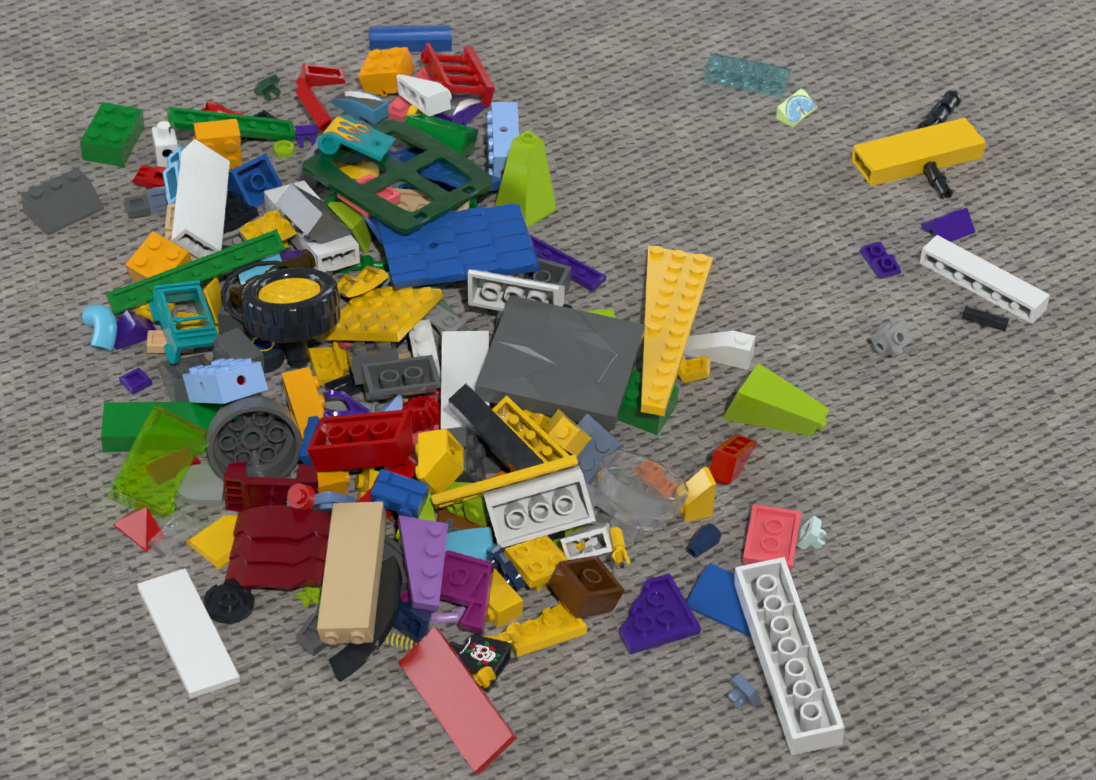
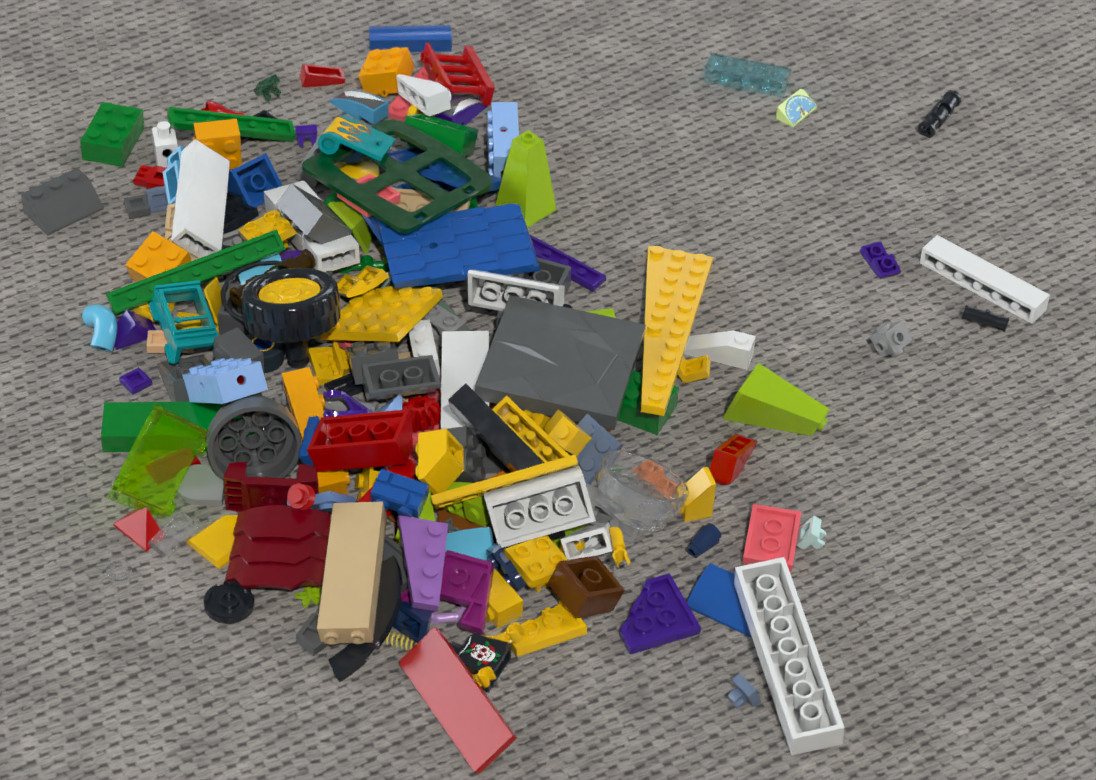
(188, 633): white tile -> none
(283, 149): lime tile -> none
(313, 104): red hinge -> none
(908, 152): yellow brick -> none
(938, 180): black pin -> none
(951, 225): dark purple panel -> none

